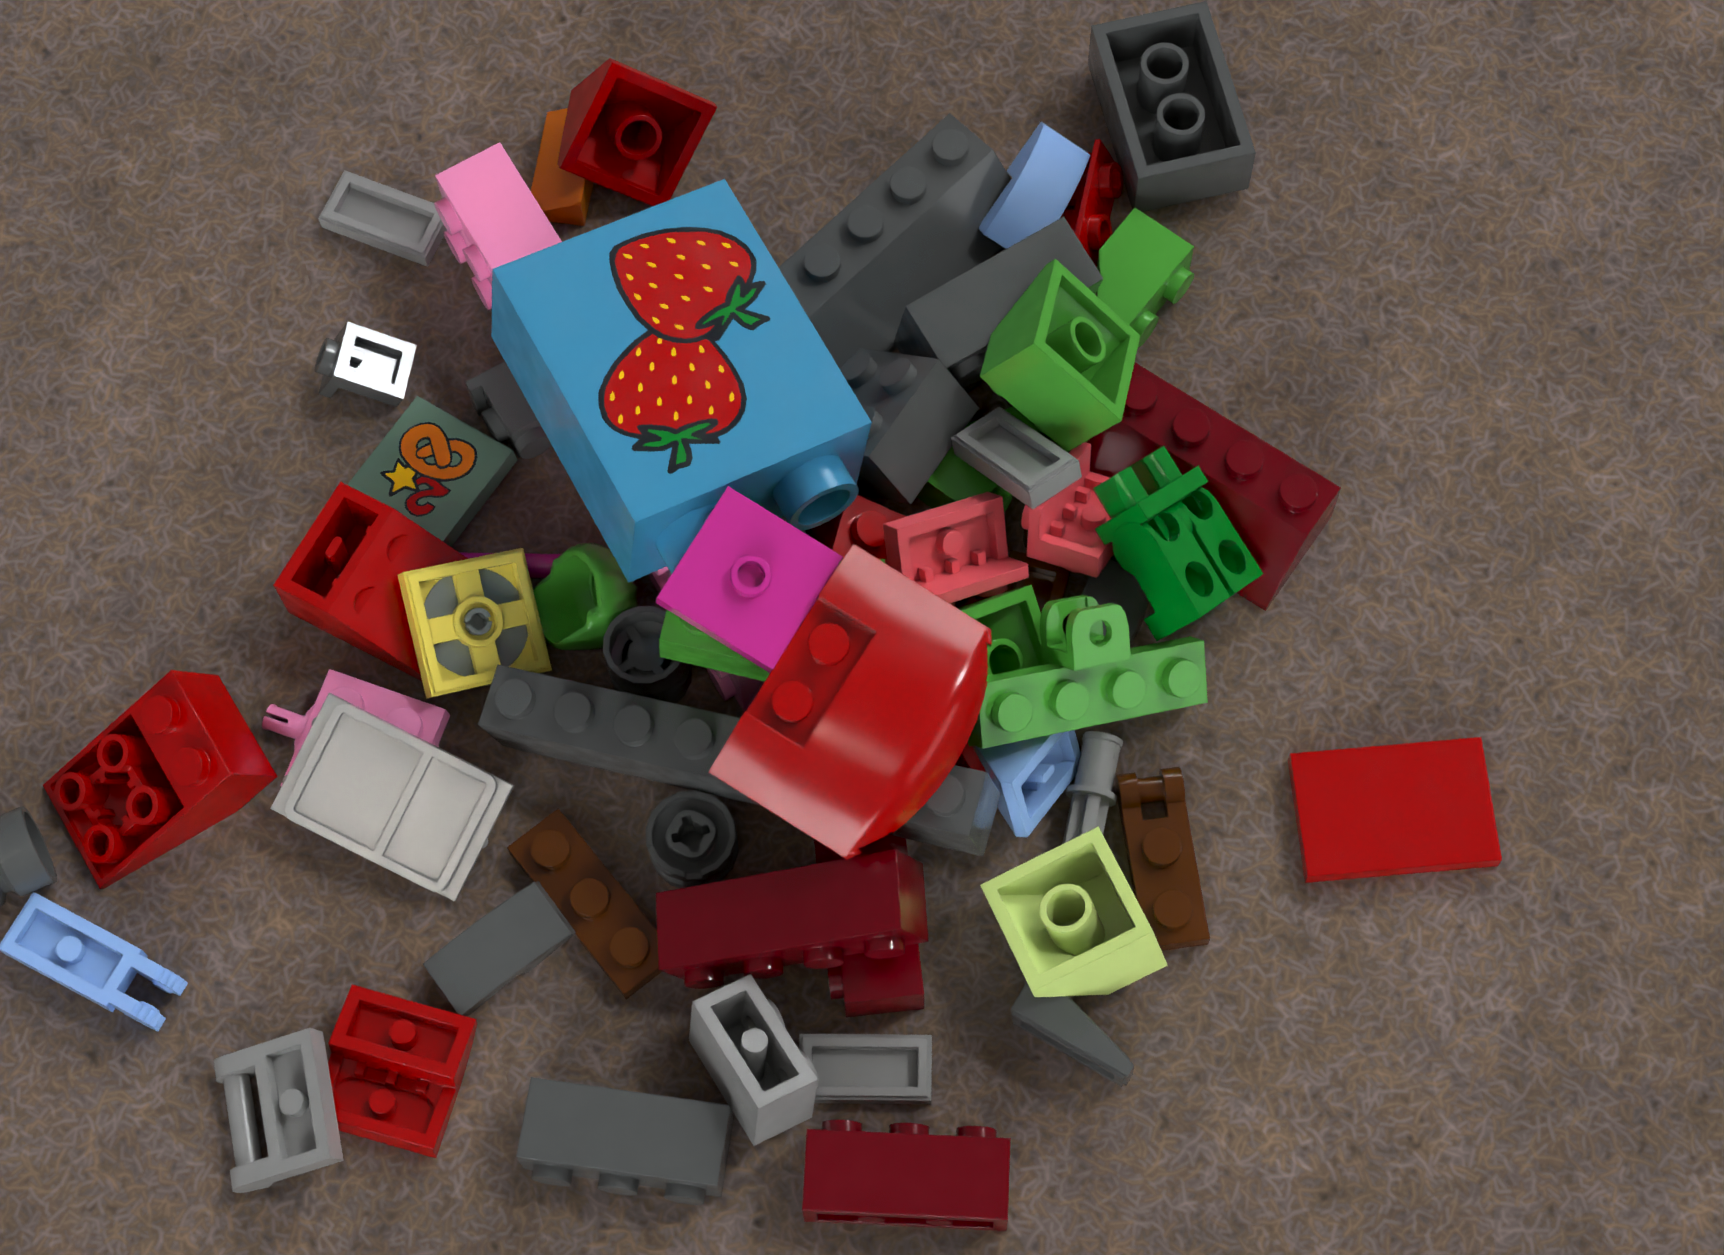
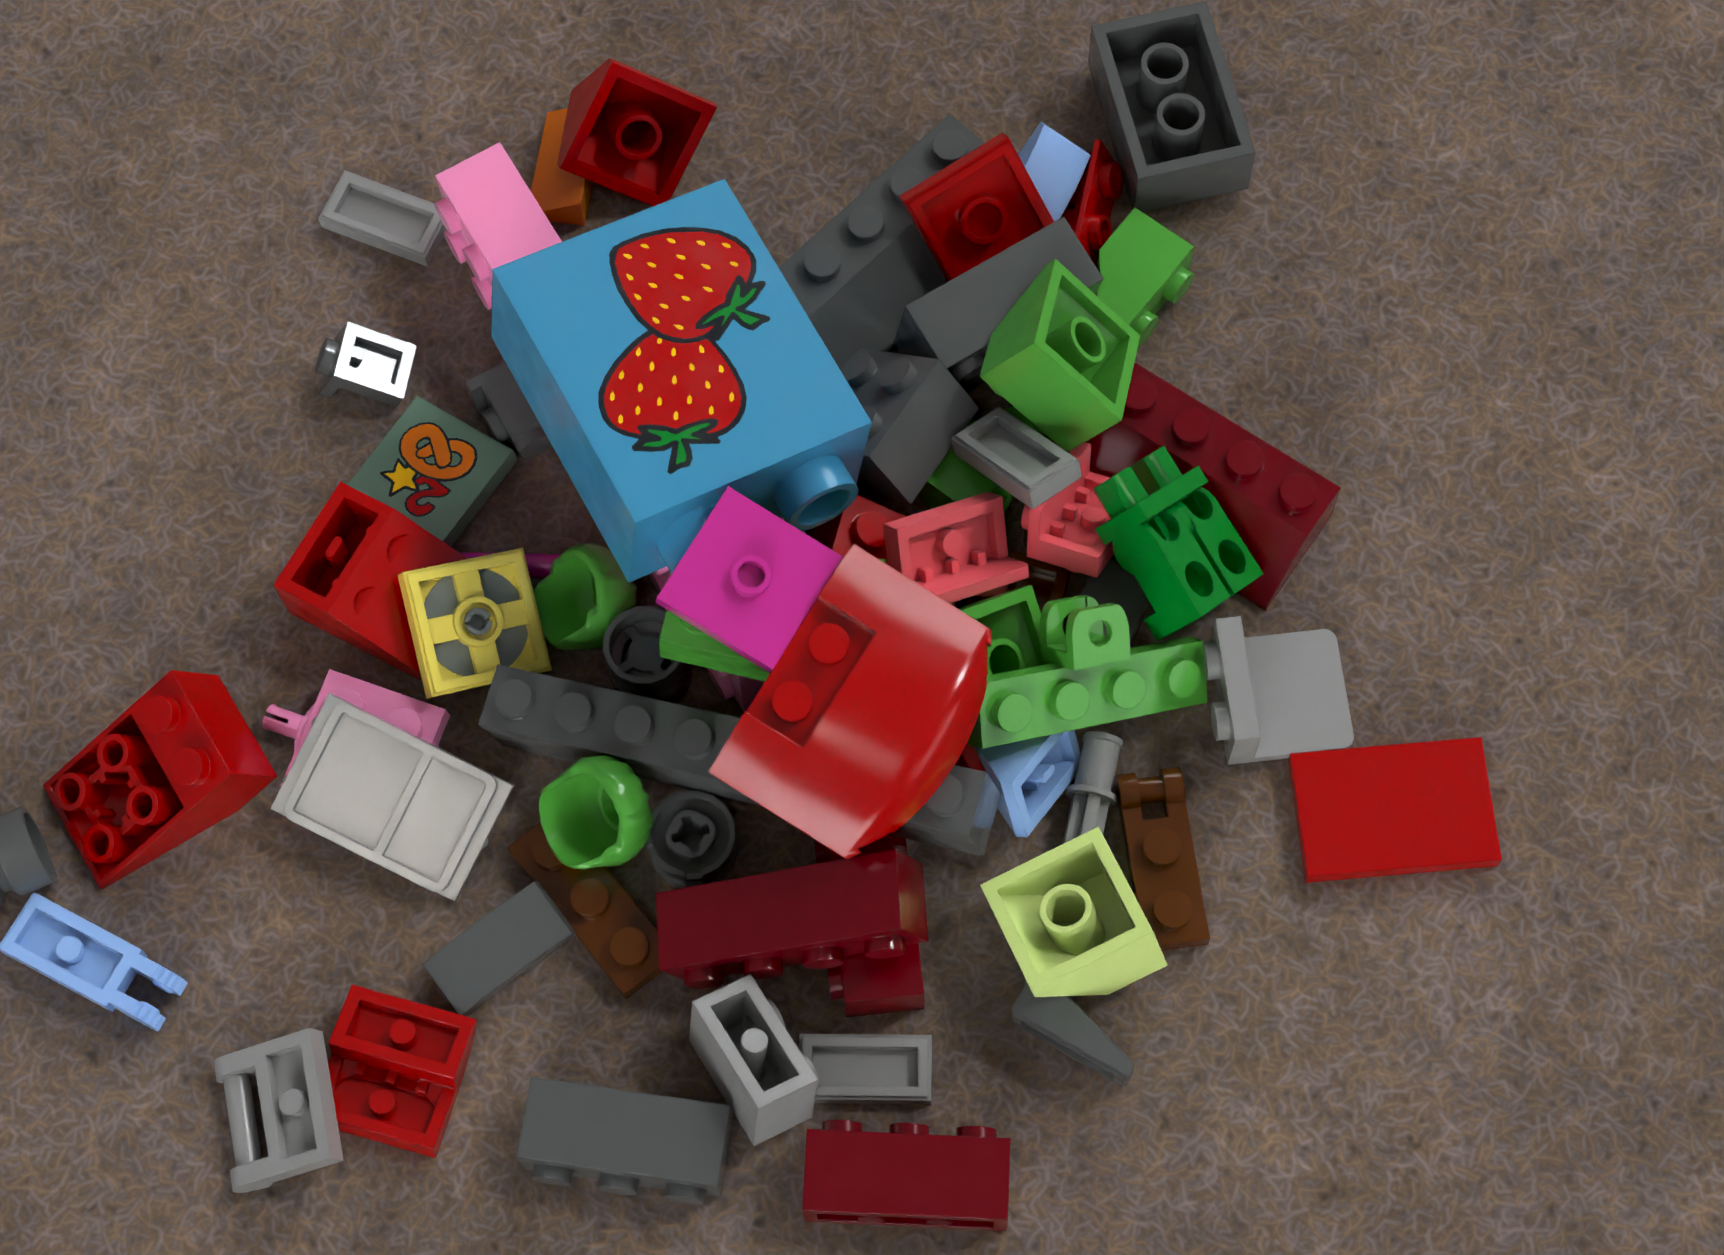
(595, 813): none -> bright green hair
(976, 207): none -> red tile
(1276, 692): none -> light grey bracket

